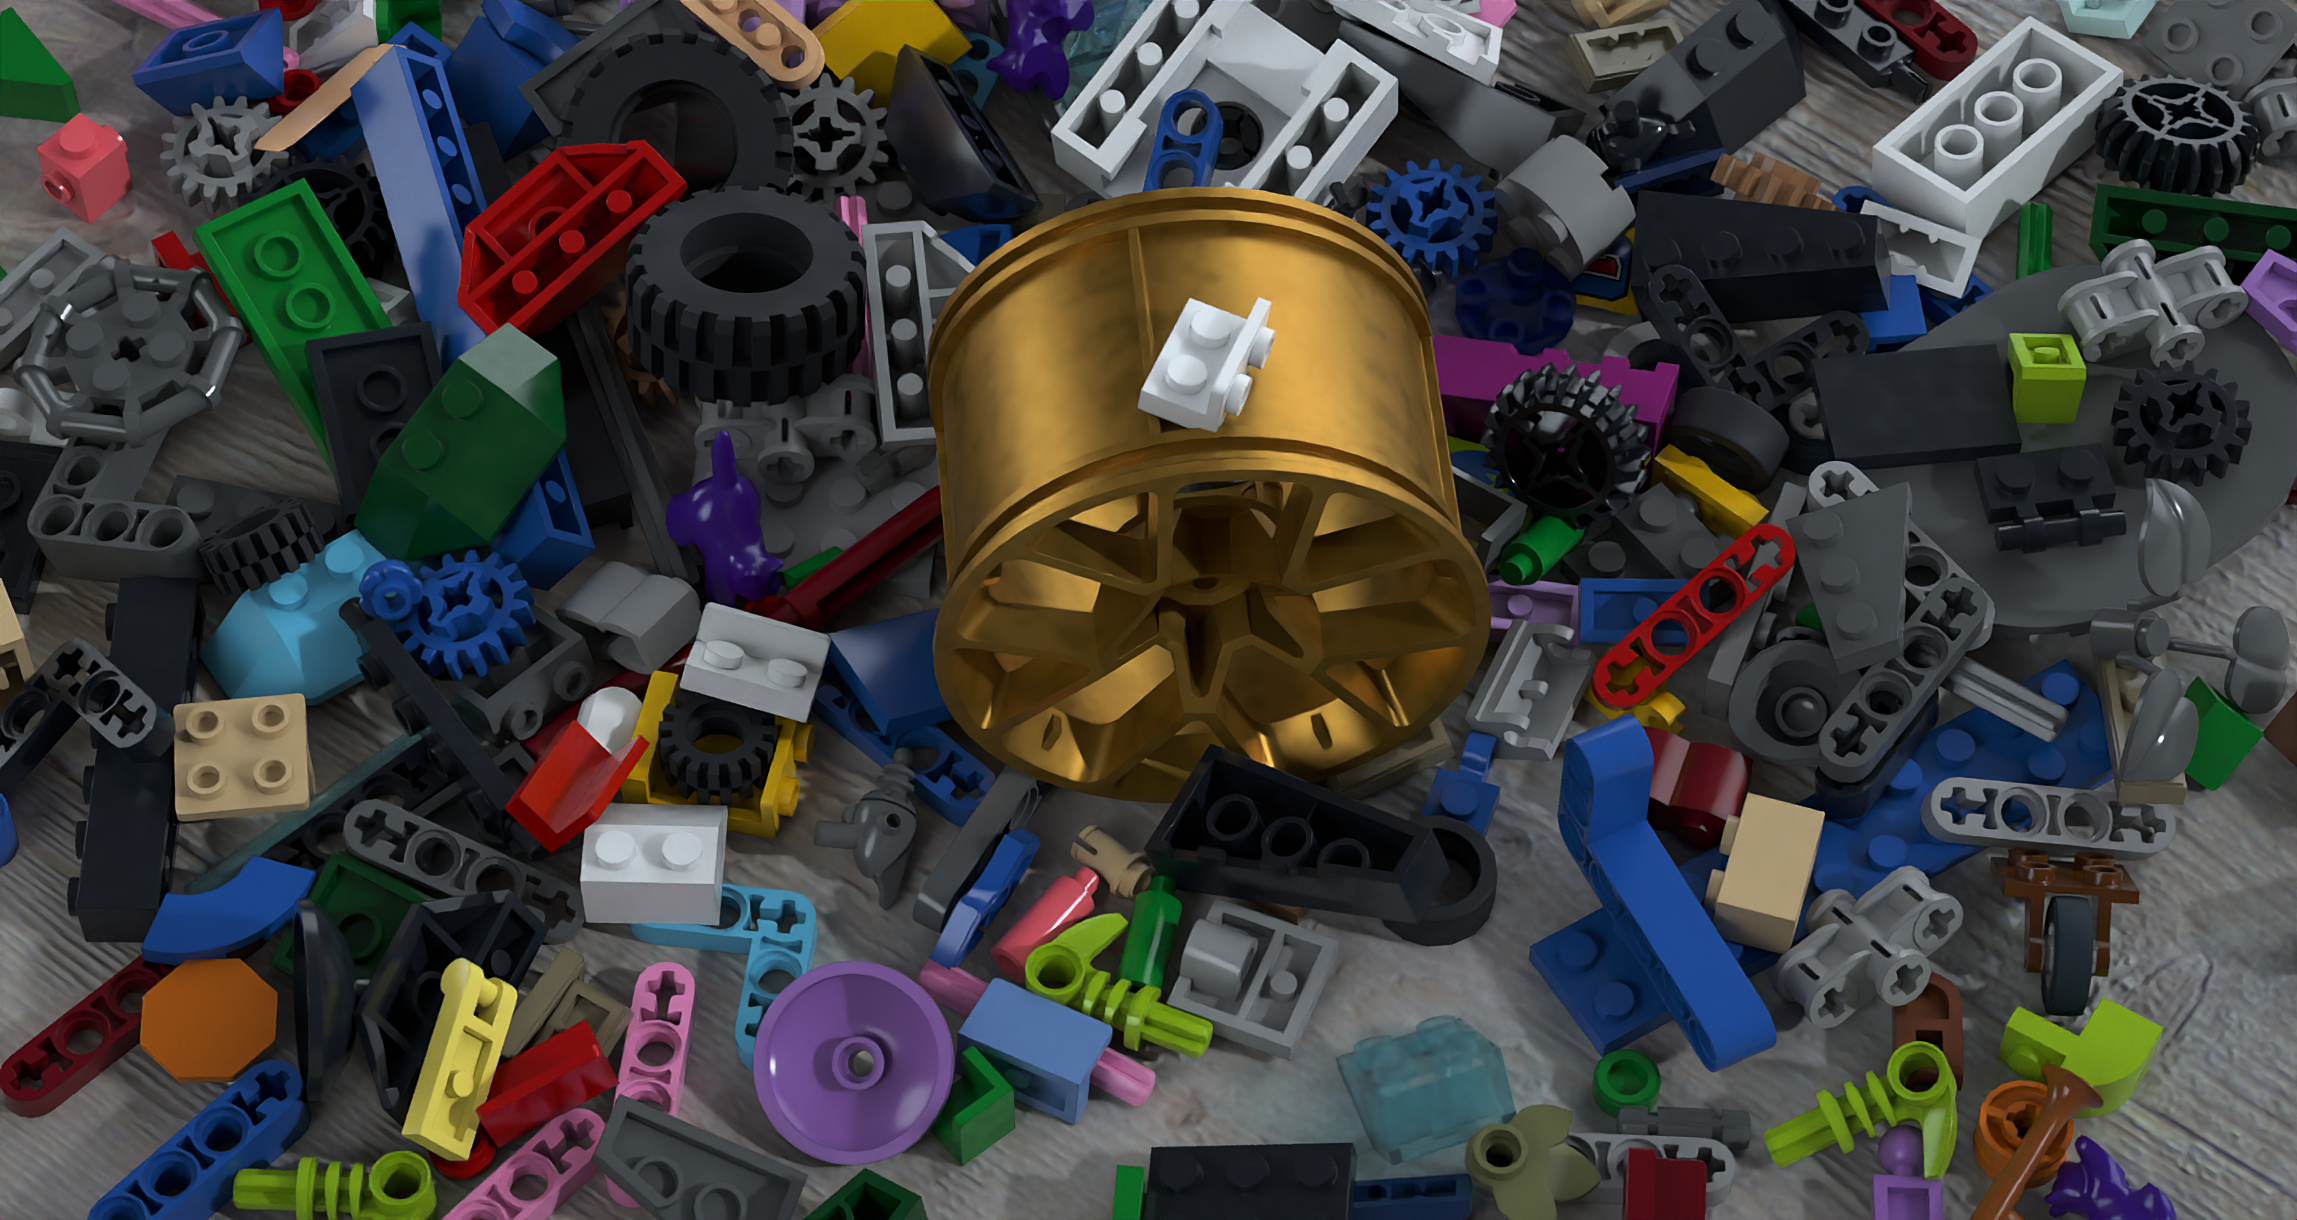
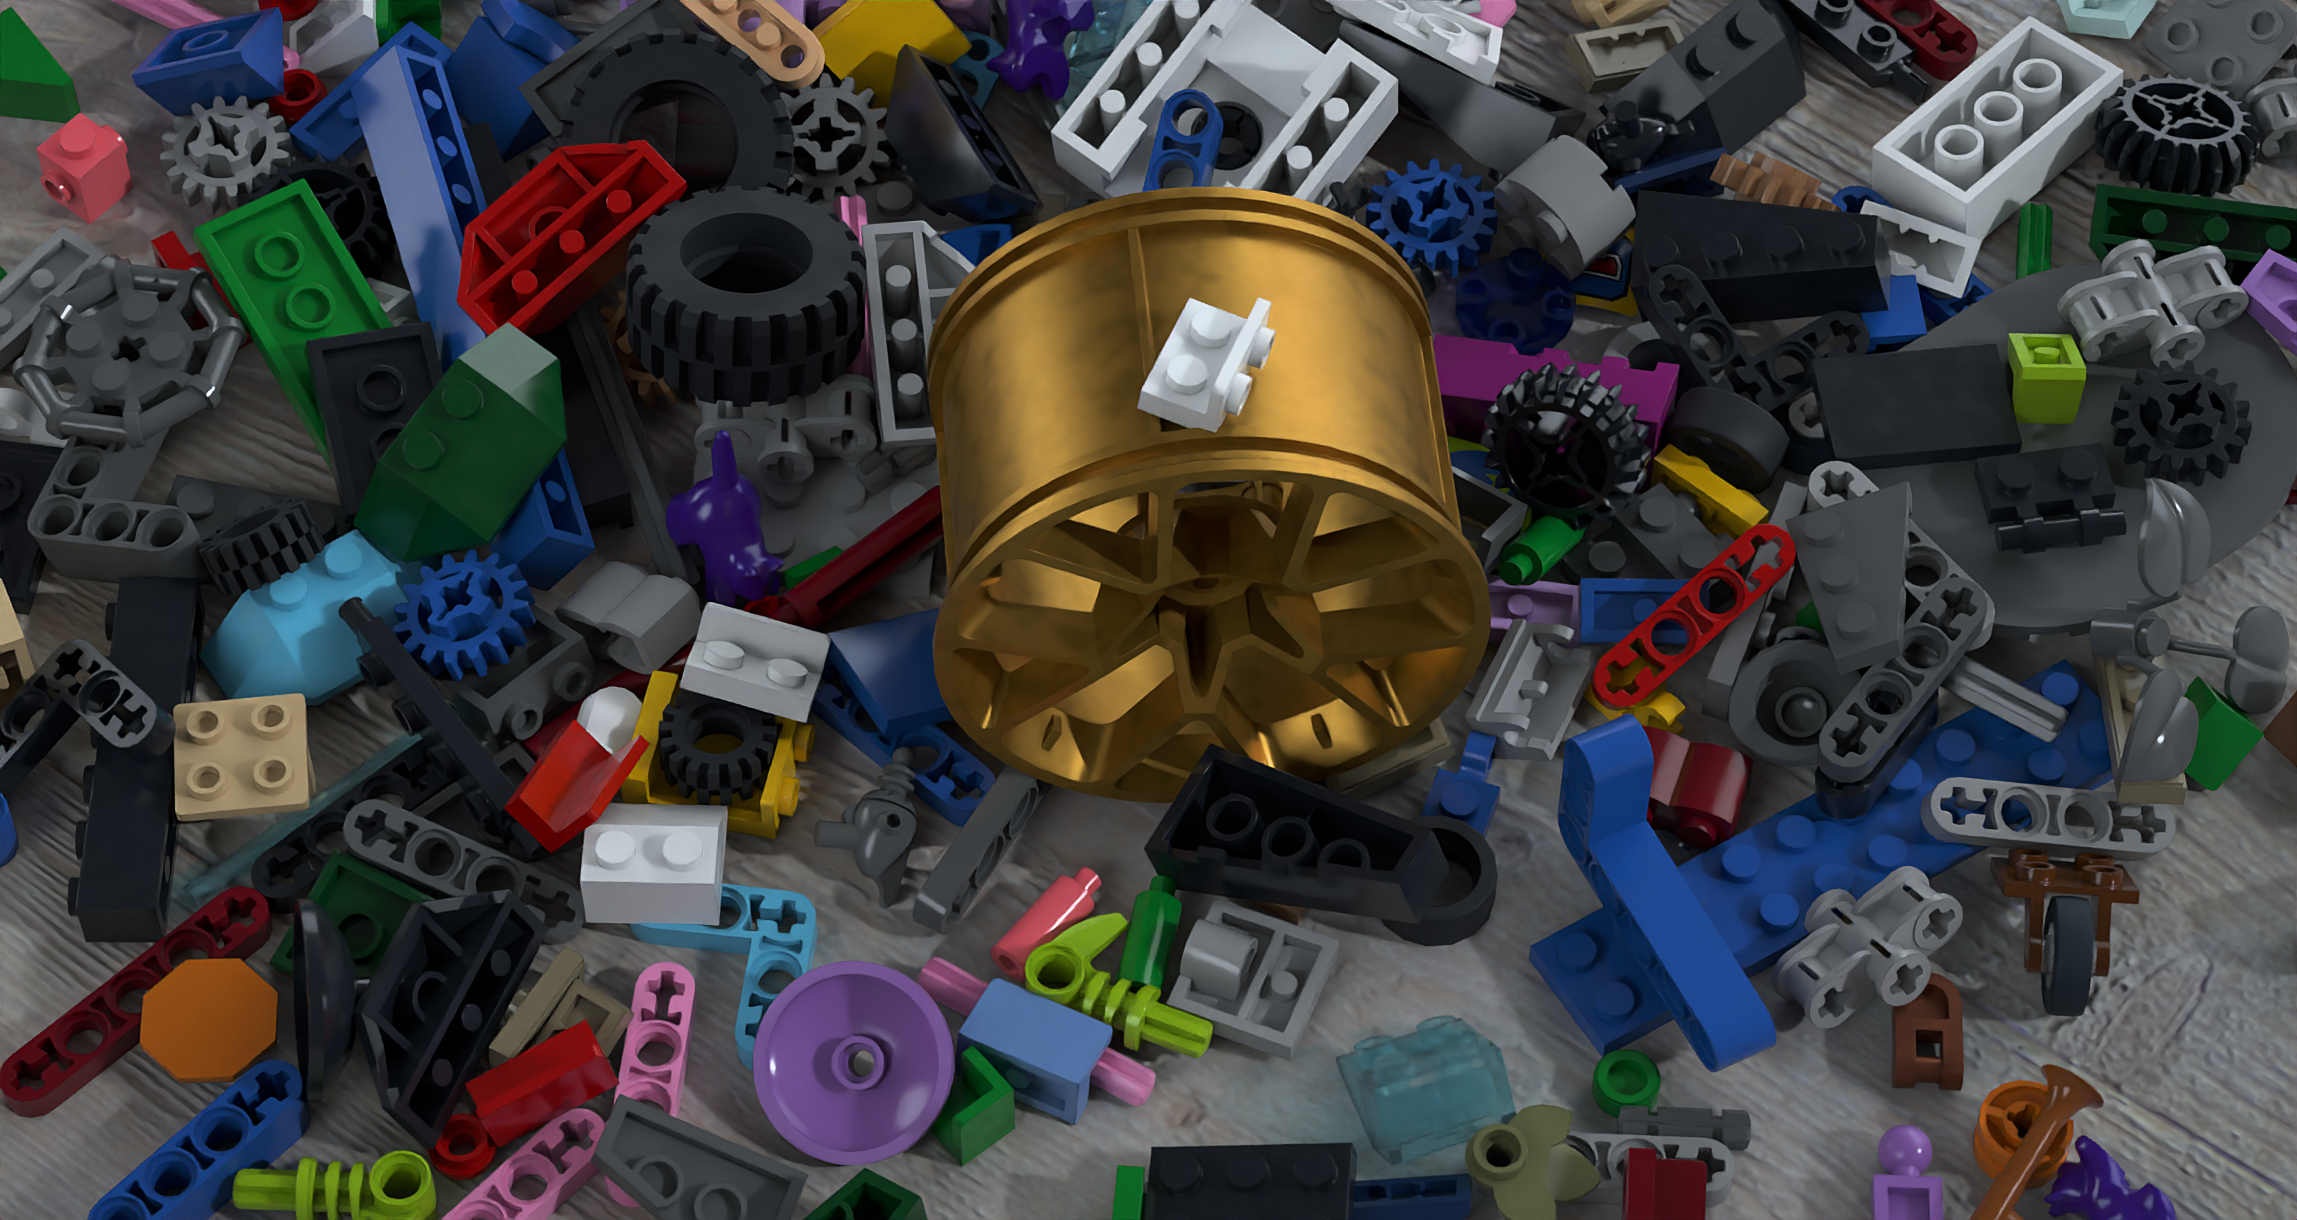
(229, 917): blue tile -> none
(321, 103): light nougat piece -> none
(389, 577): blue plate -> none
(460, 1060): light yellow plate -> none
(985, 898): blue tile -> none
(1114, 863): tan pin -> none
(1766, 872): tan brick -> none
(1872, 1103): lime piece -> none
(2107, 1054): lime brick -> none

